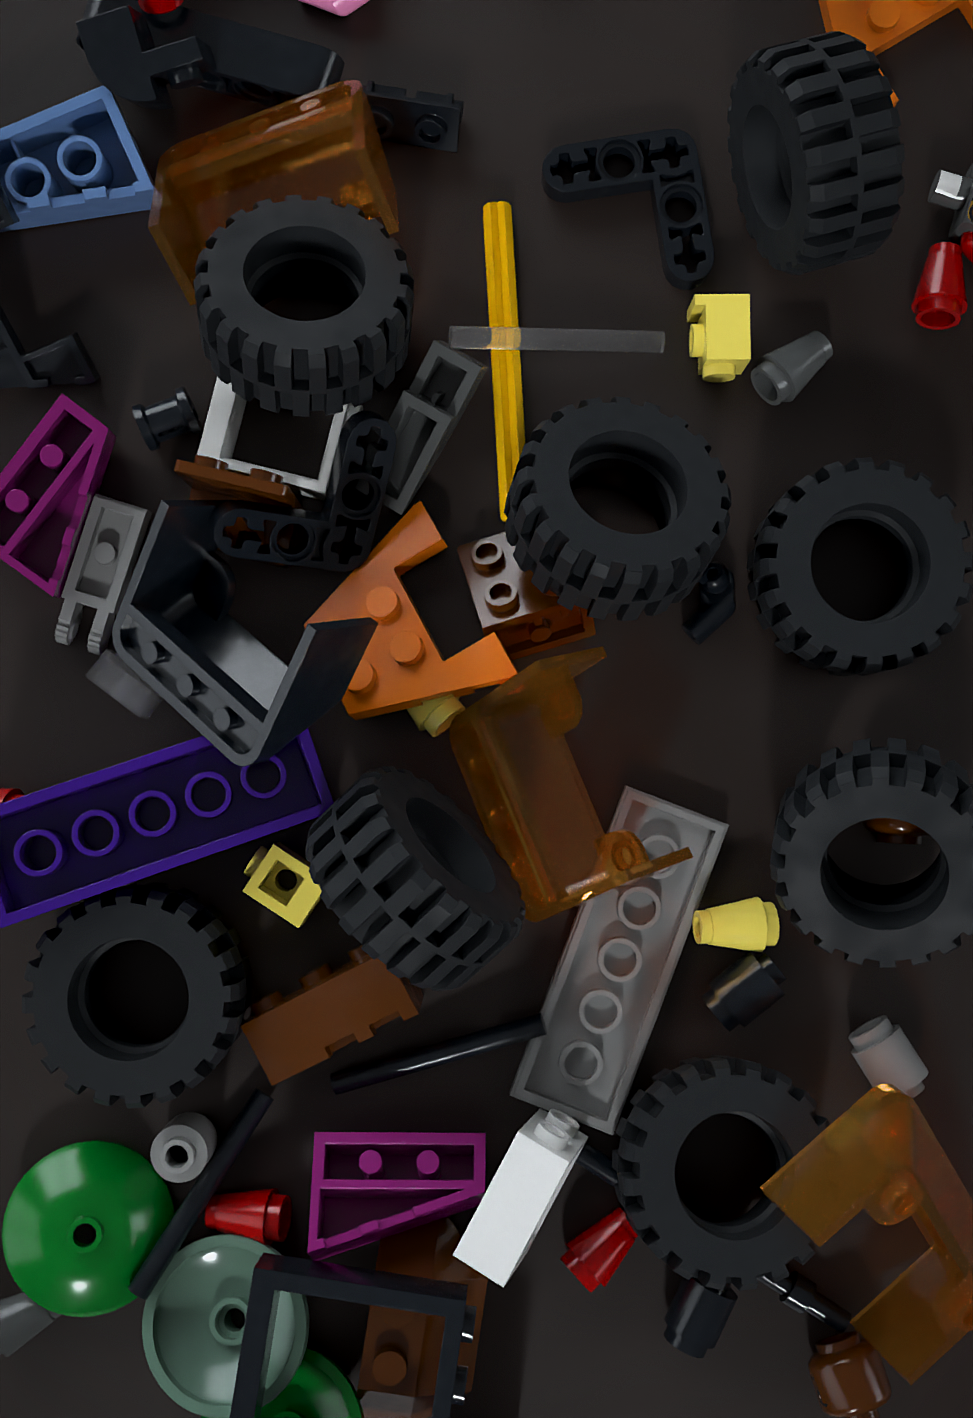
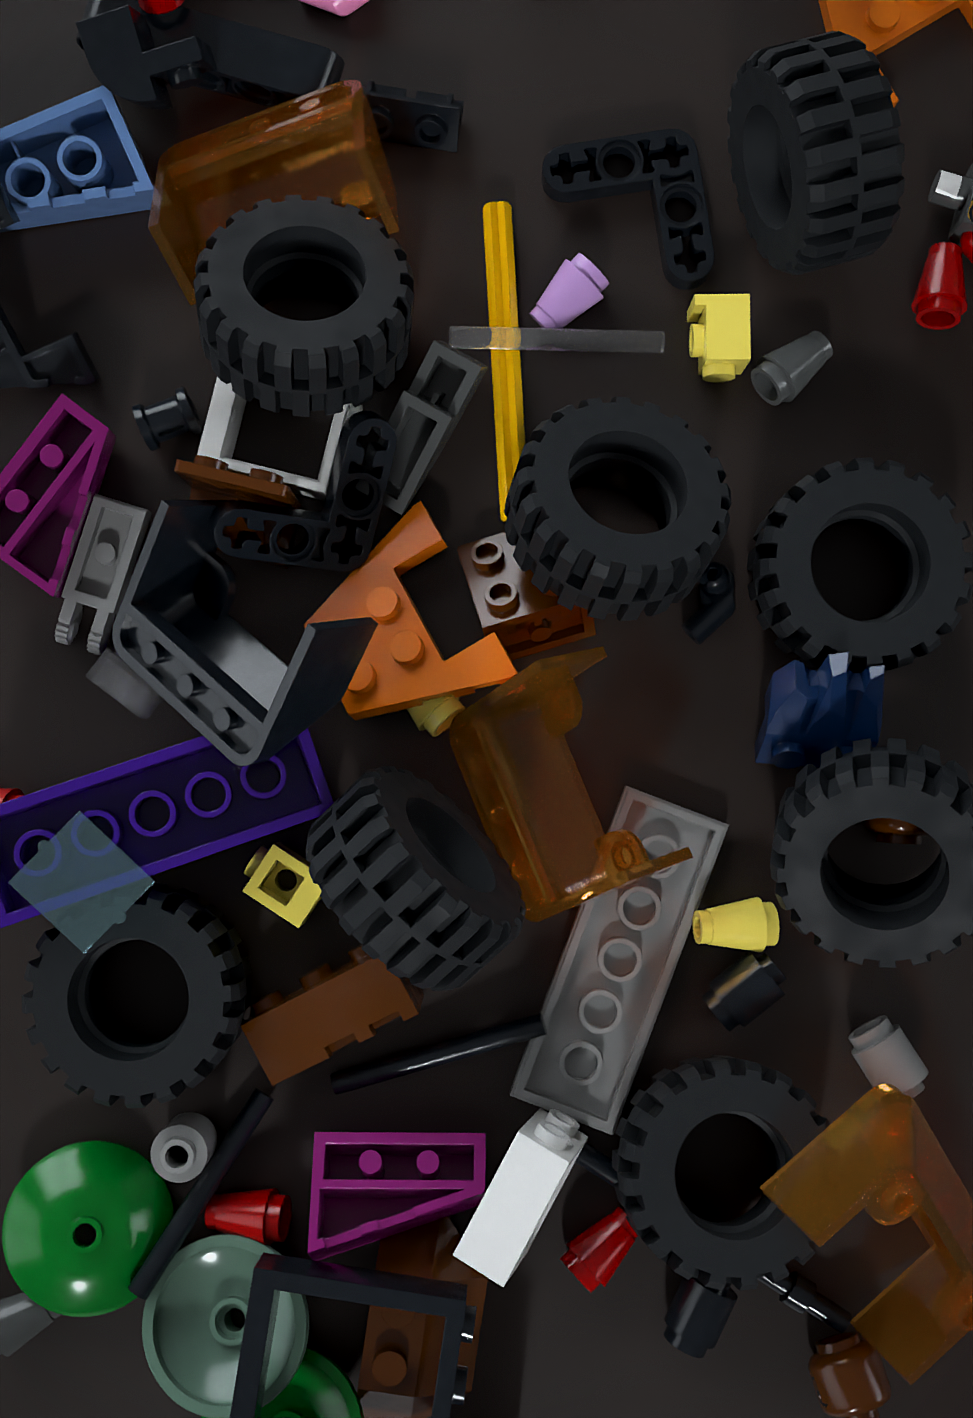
(81, 882): none -> clear light blue piece
(570, 293): none -> lavender cone
(819, 711): none -> dark blue plate

